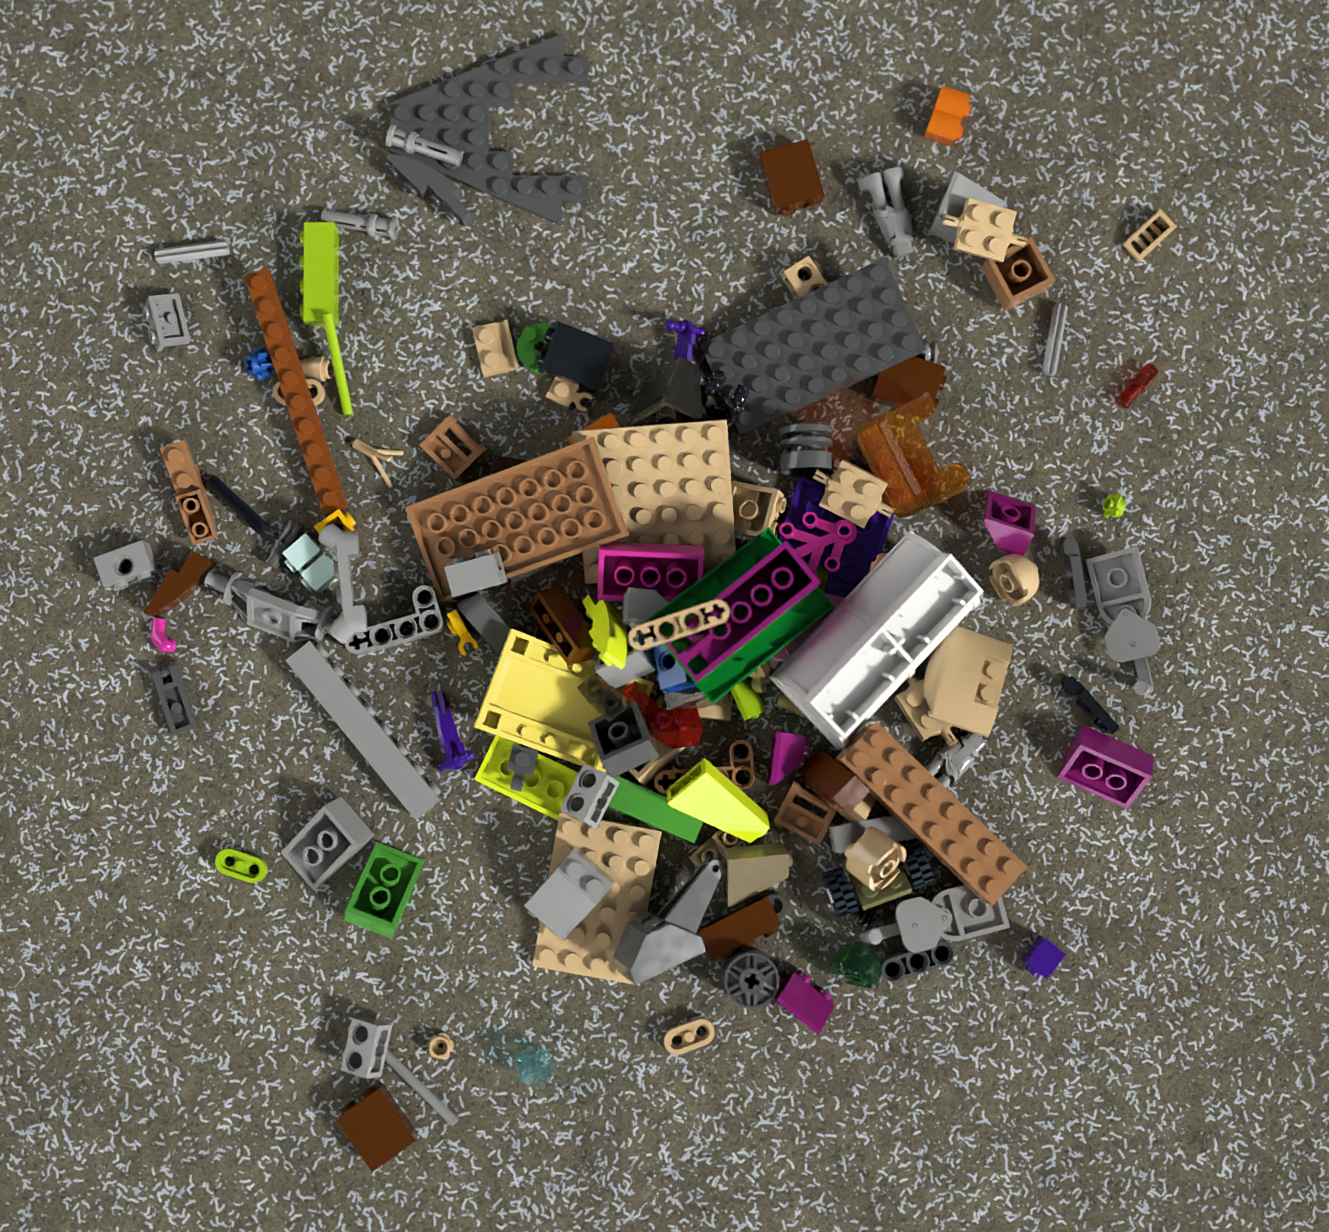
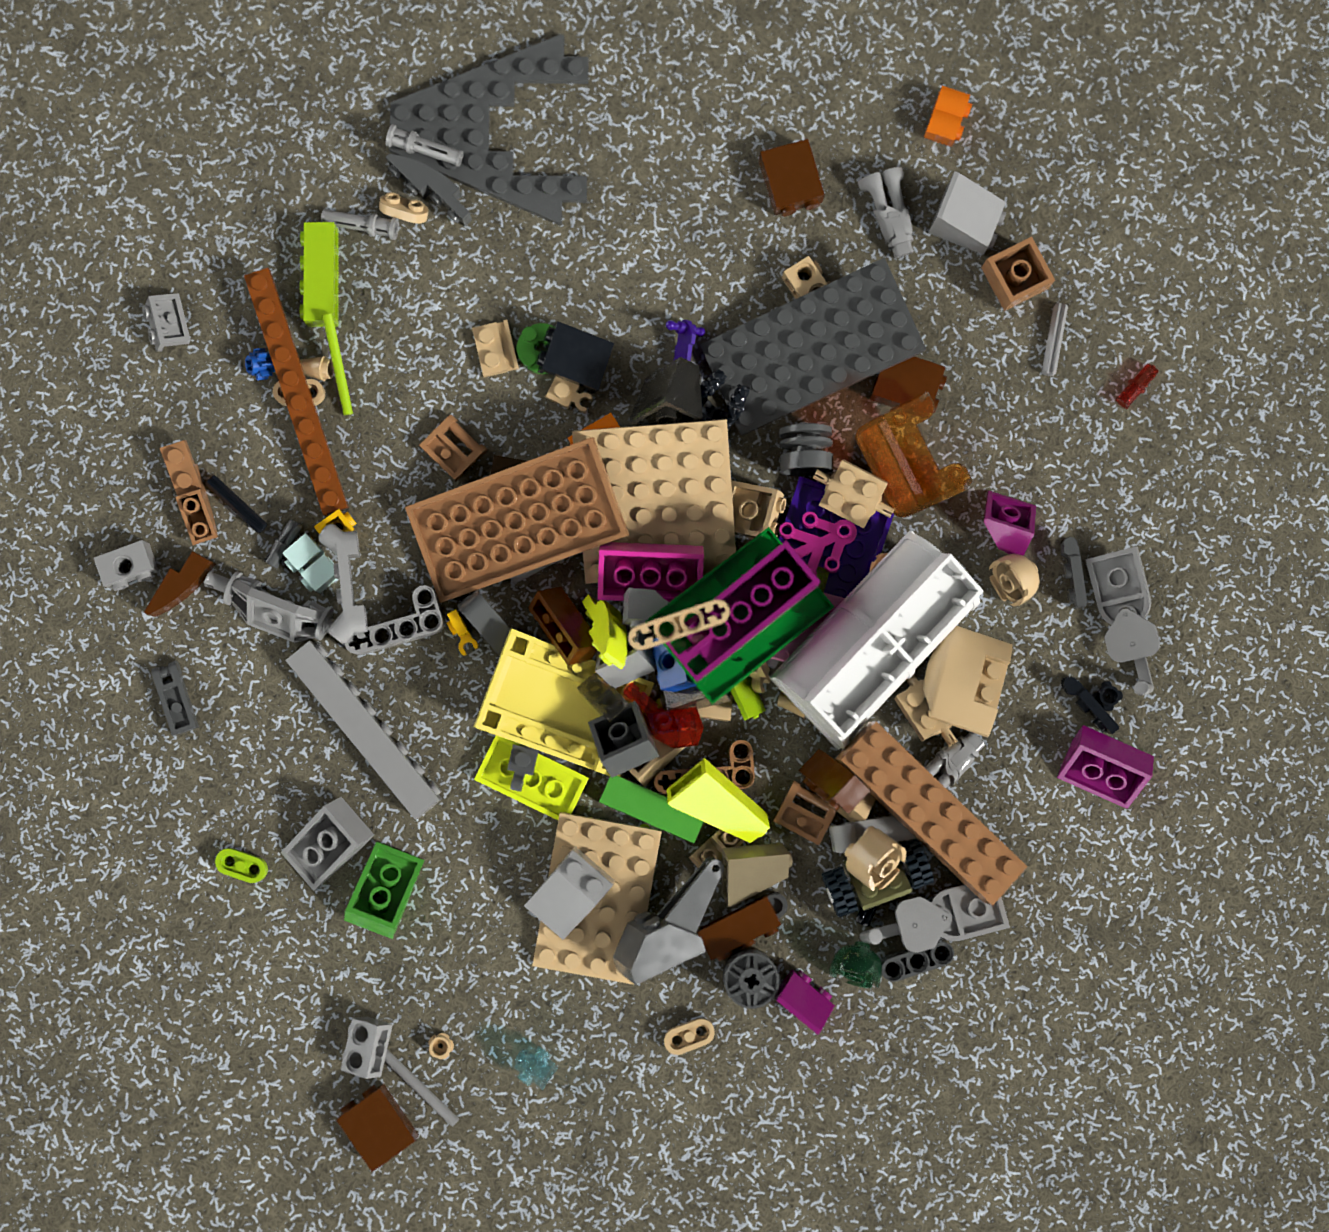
(159, 638): dark pink arm -> none
(192, 252): light grey axle -> none
(374, 453): tan plant -> none
(403, 208): none -> tan plate
(448, 735): dark purple piece -> none
(476, 573): light grey brick -> none
(591, 796): light grey brick -> none
(785, 755): magenta slope -> none
(931, 352): light grey bush -> none
(984, 230): tan plate -> none
(1042, 958): dark purple brick -> none
(1114, 506): lime plate -> none
(1115, 695): none -> black plate
(1163, 220): tan slope -> none

